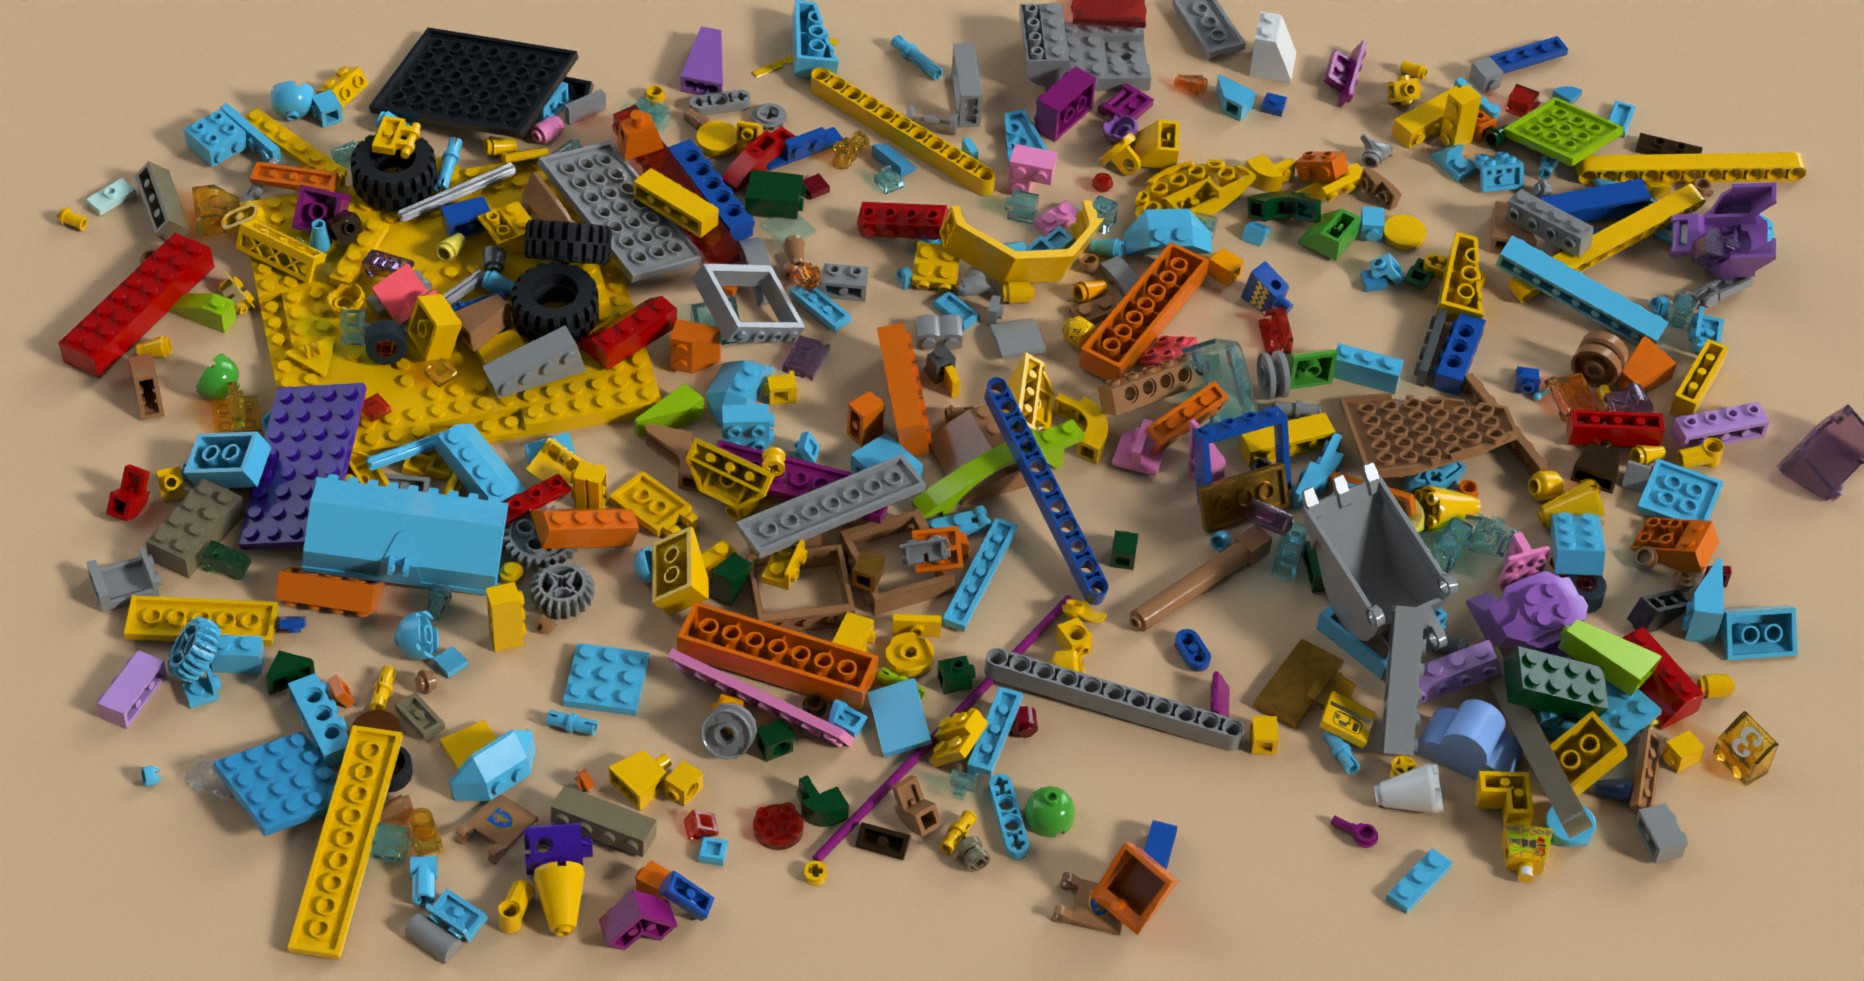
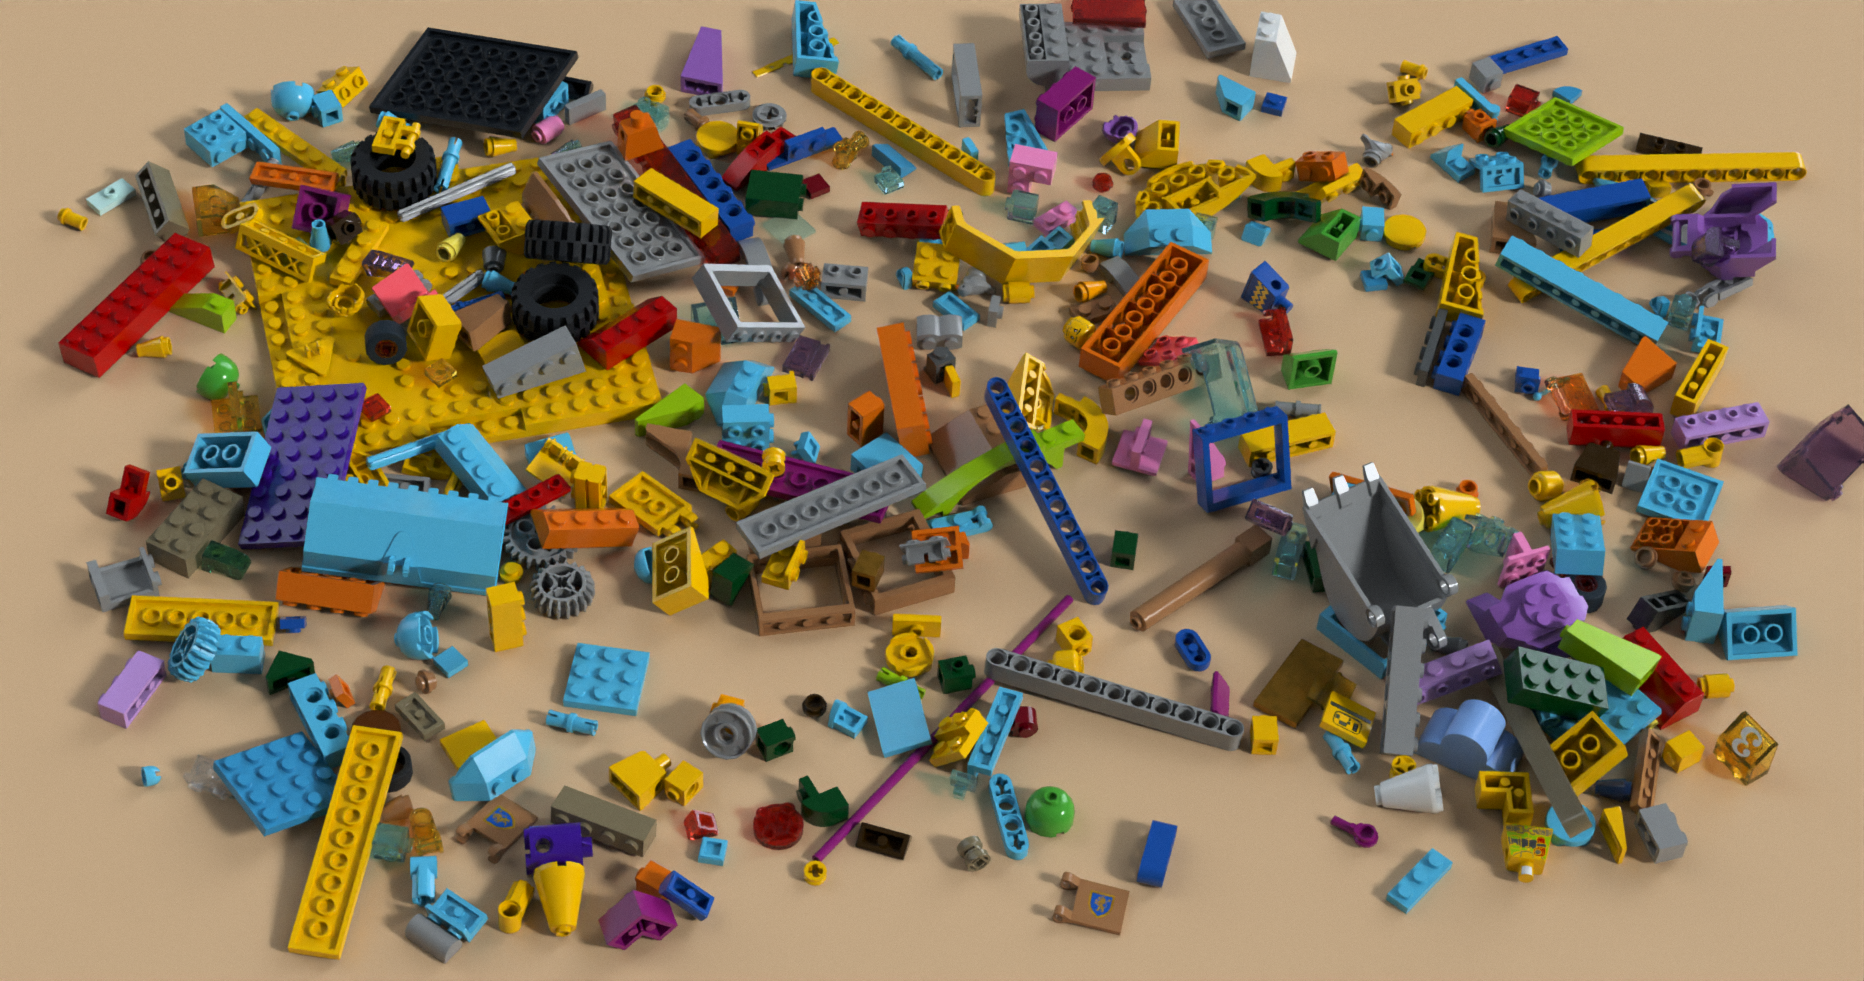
(146, 386): medium nougat slope -> none
(203, 690): medium azure bracket -> none
(353, 327): clear light blue brick -> none
(524, 155): yellow tile -> none
(545, 624): medium nougat hinge -> none
(584, 780): orange plate -> none
(765, 701): bright pink plate -> none
(777, 655): orange brick -> none
(856, 632): yellow brick -> none
(913, 810): medium nougat brick -> none
(933, 120): light grey wheel -> none
(953, 412): medium nougat pin -> none
(957, 832): yellow pin -> none
(979, 574): medium azure plate -> none
(1017, 338): light grey slope -> none
(1081, 609): yellow plate -> none
(1133, 106): magenta plate -> none
(1134, 887): orange piece -> none
(1177, 421): orange fence -> none
(1193, 83): clear orange cone -> none
(1220, 540): medium azure hinge -> none
(1225, 267): light orange brick -> none
(1229, 499): pearl gold tile -> none
(1273, 375): light grey wheel -> none
(1318, 473): medium azure slope -> none
(1343, 72): magenta bracket -> none
(1367, 368): medium azure brick -> none
(1423, 435): medium nougat wing -> none
(1441, 477): medium azure piece -> none
(1460, 116): yellow brick -> none
(1600, 358): medium nougat wheel -> none
(1613, 831): none -> yellow slope
(1622, 115): medium azure tile -> none

